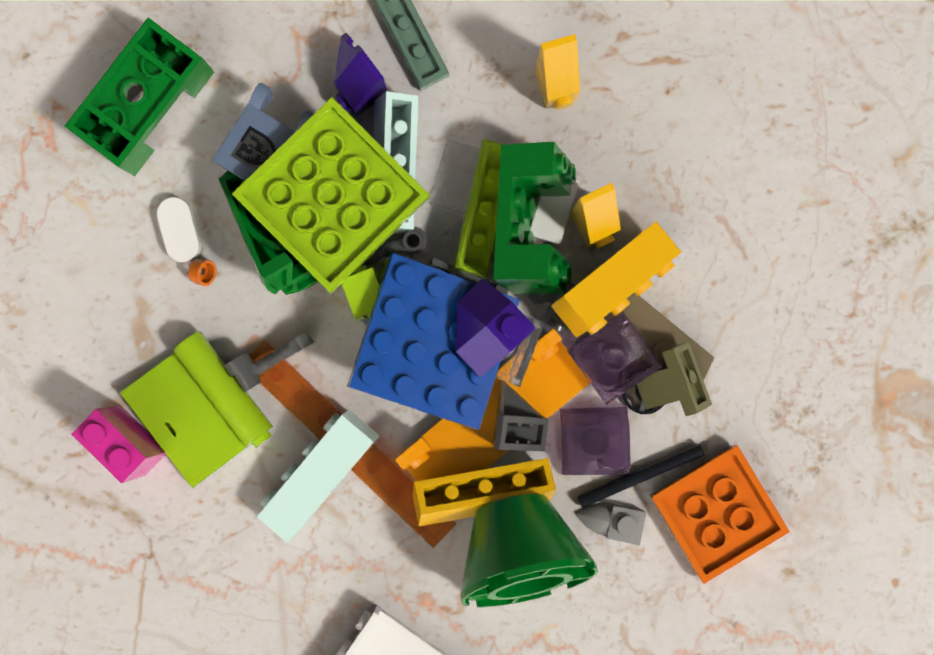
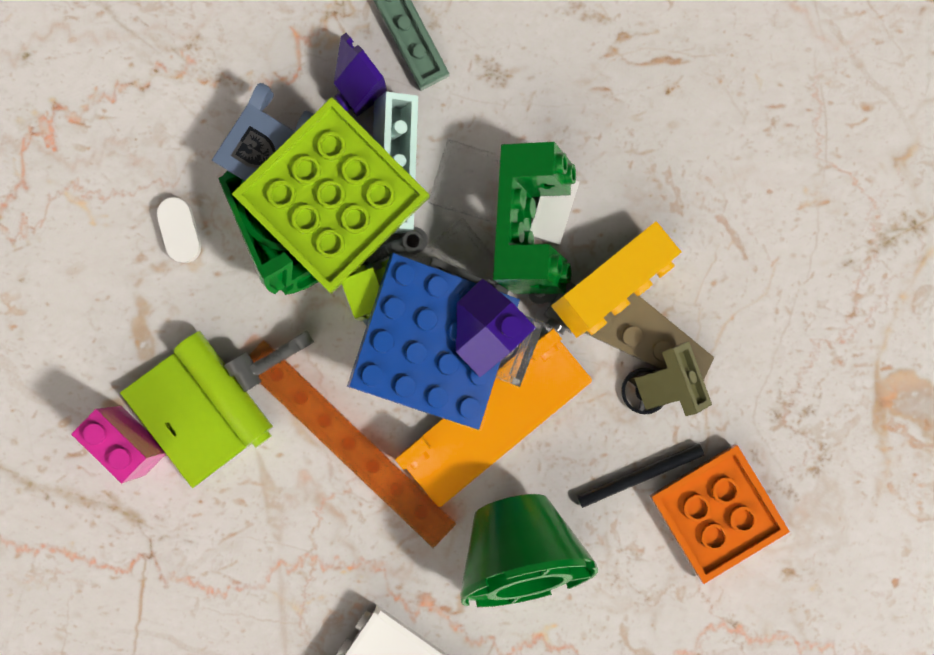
(121, 127): green plate -> none
(208, 275): orange hinge -> none
(317, 475): light aqua brick -> none
(464, 493): yellow brick -> none
(480, 217): lime tile -> none
(518, 423): dark grey slope -> none
(558, 72): yellow slope -> none
(595, 441): clear purple slope -> none
(597, 216): yellow slope -> none
(614, 358): clear purple slope -> none
(614, 521): light grey plate -> none

